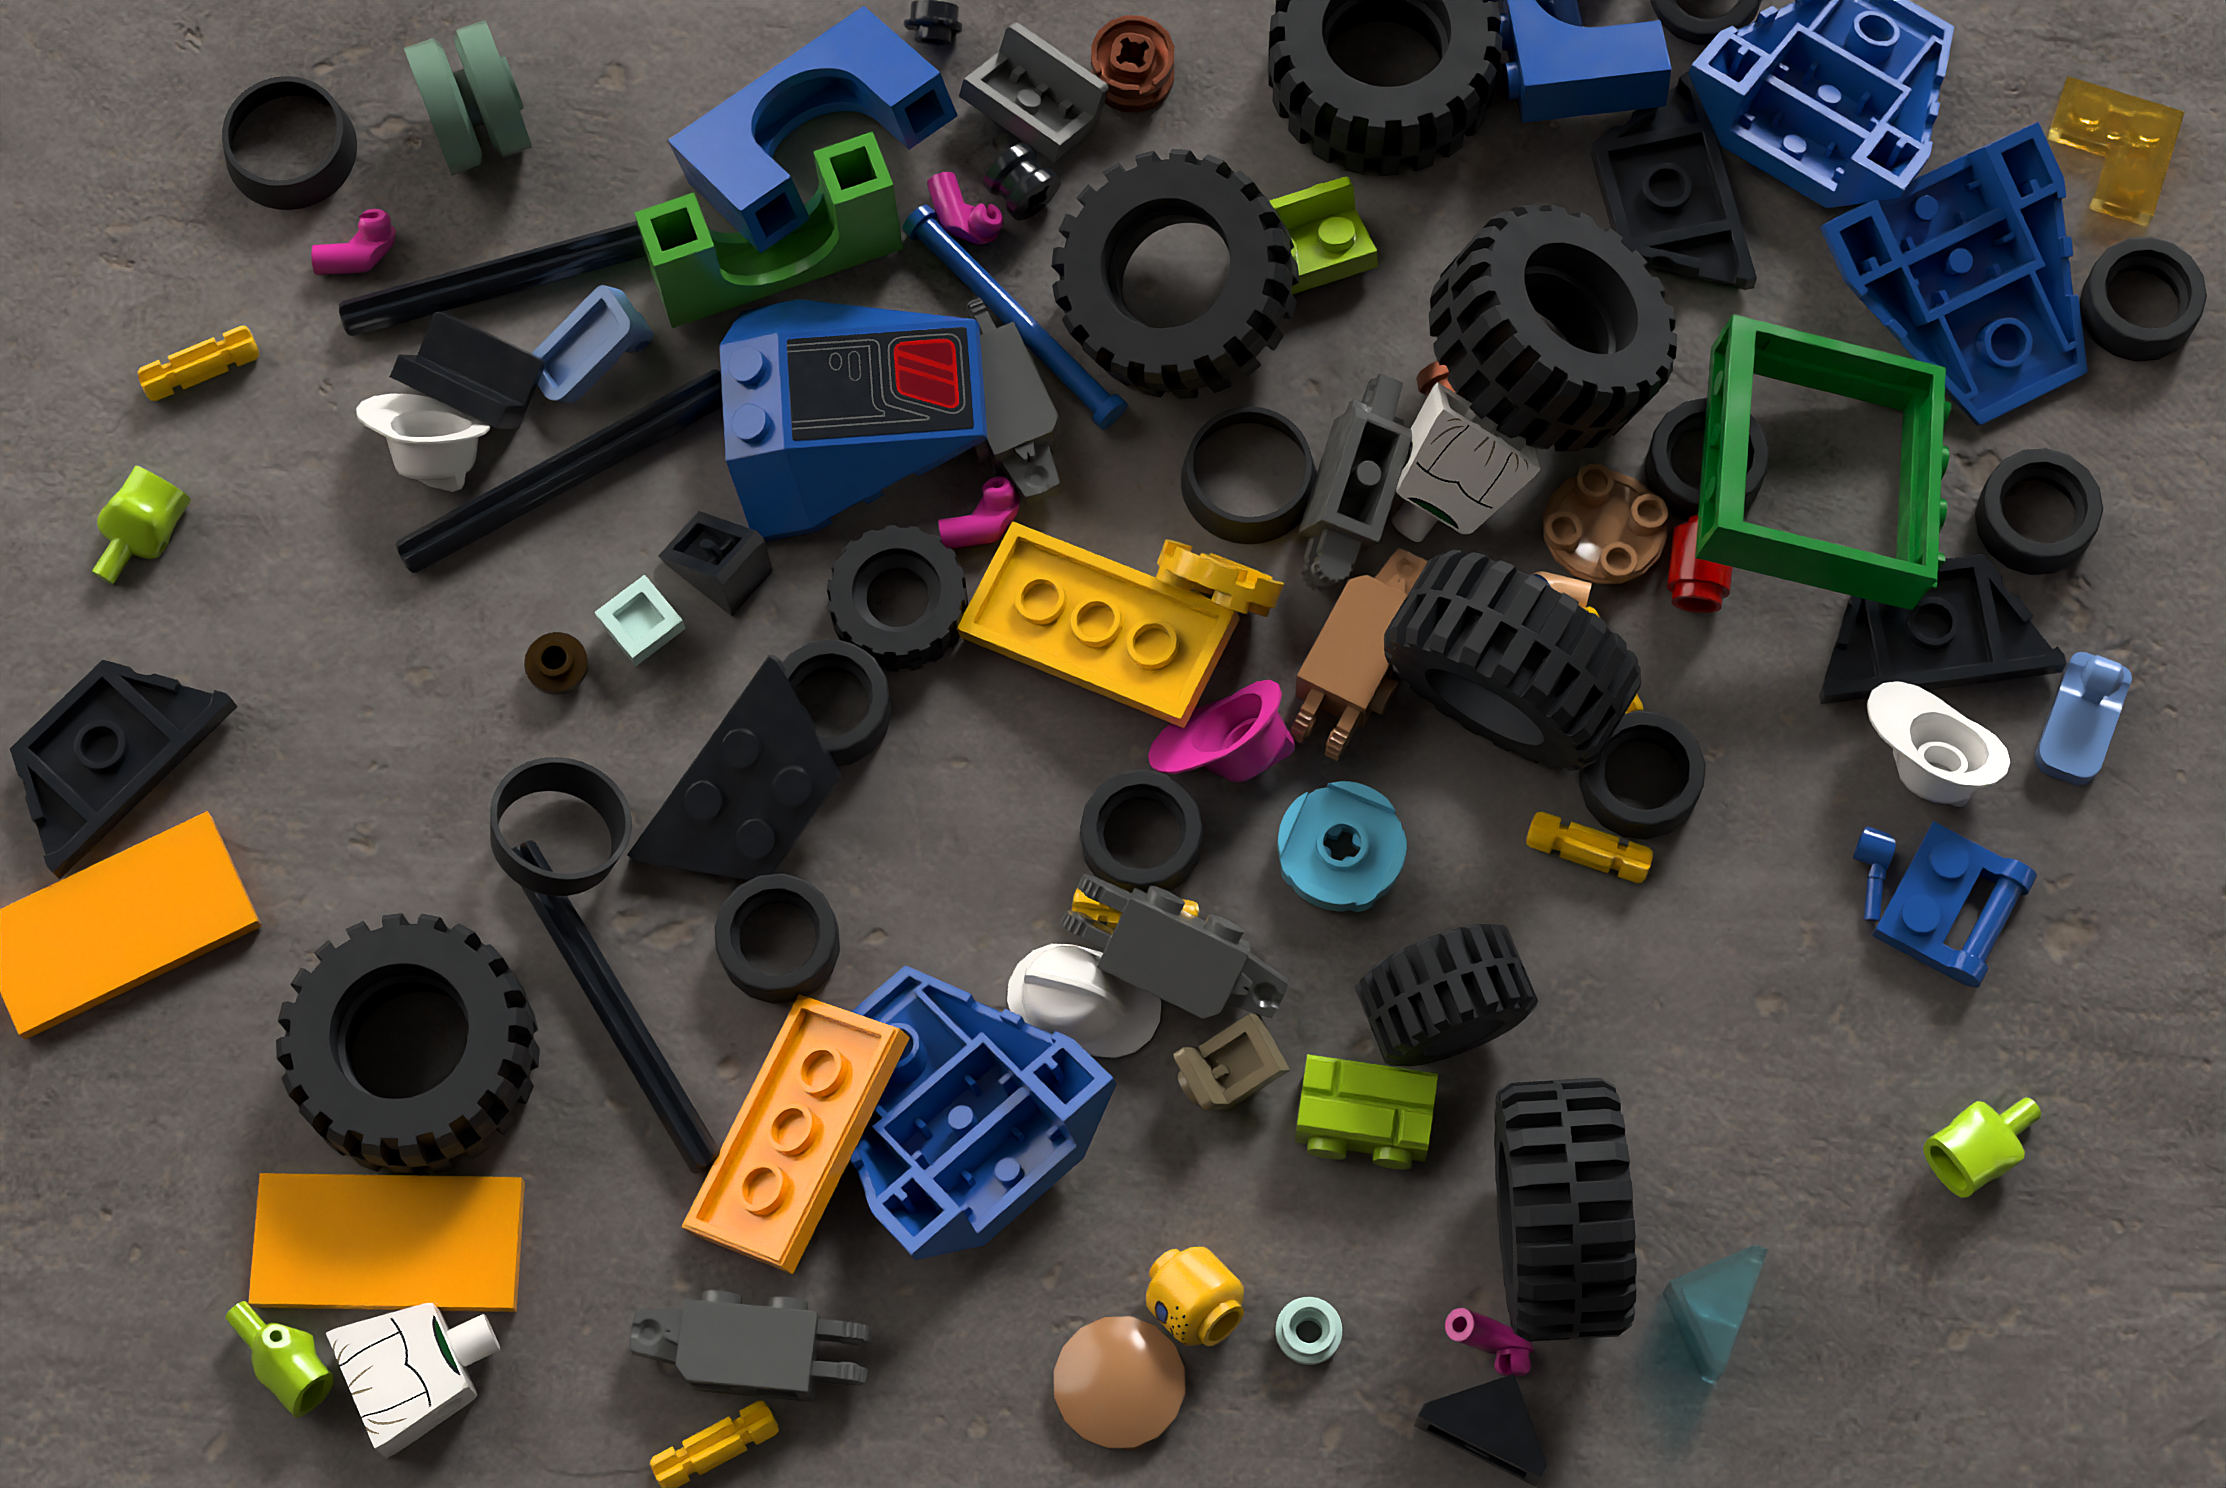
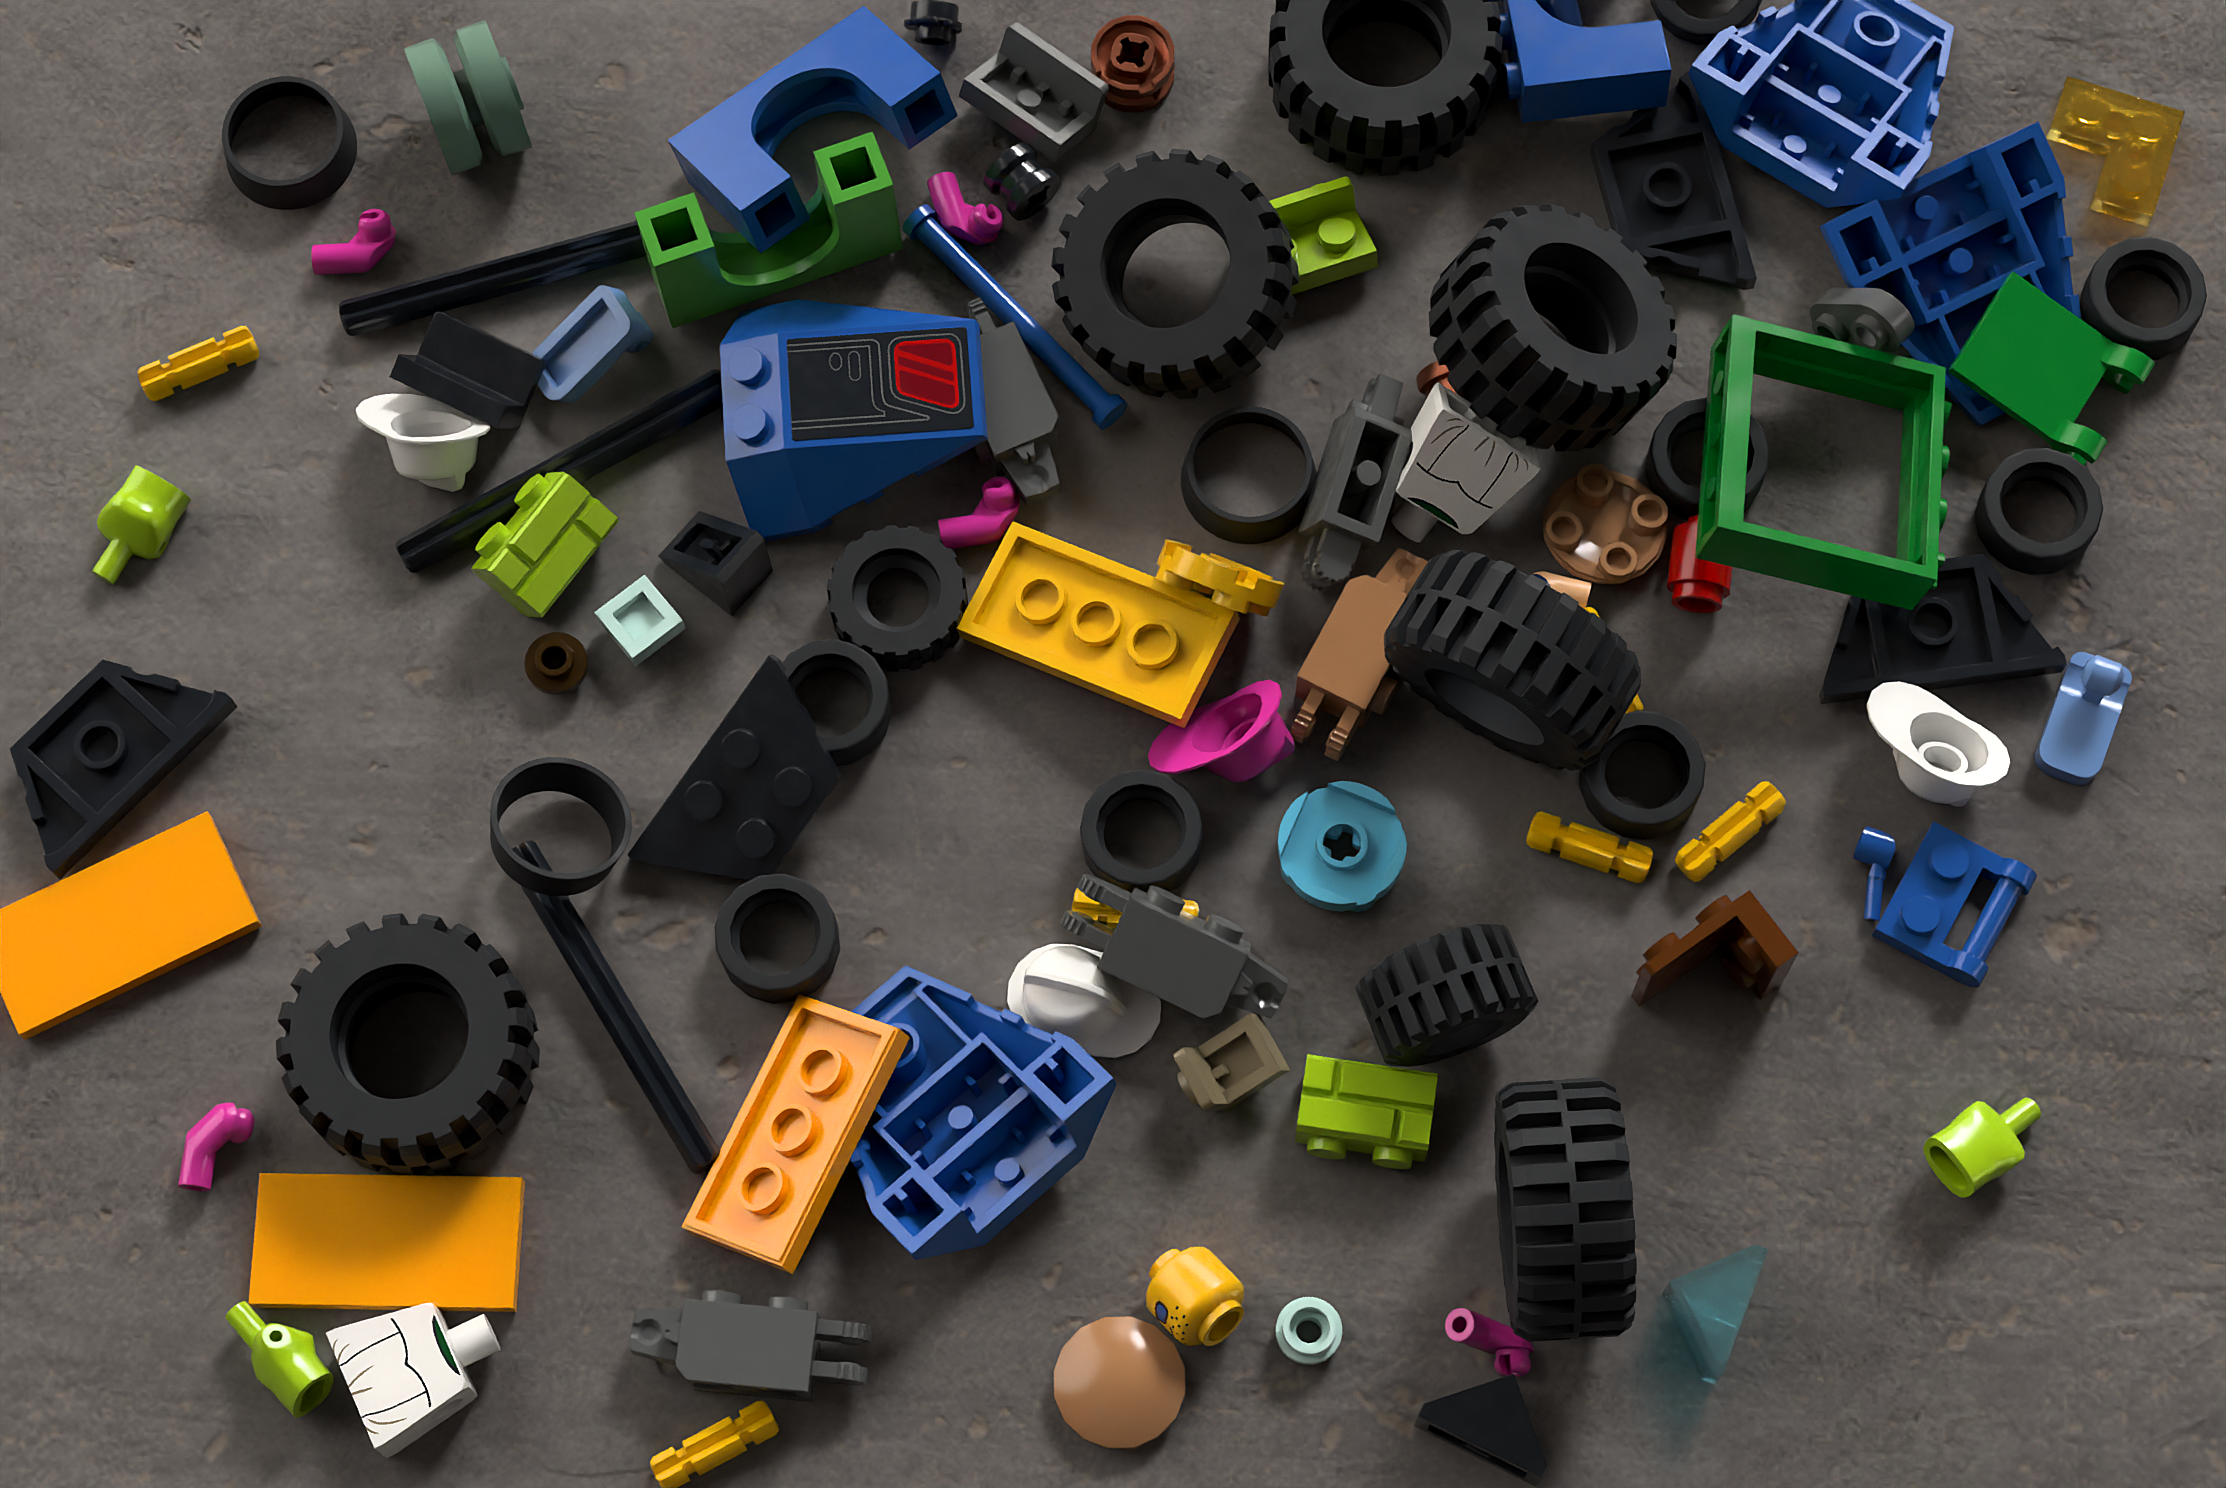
(204, 1140): none -> dark pink arm
(543, 542): none -> lime brick
(1730, 831): none -> yellow axle
(1752, 943): none -> reddish brown bracket
(1862, 318): none -> dark grey plate
(2044, 365): none -> green flag

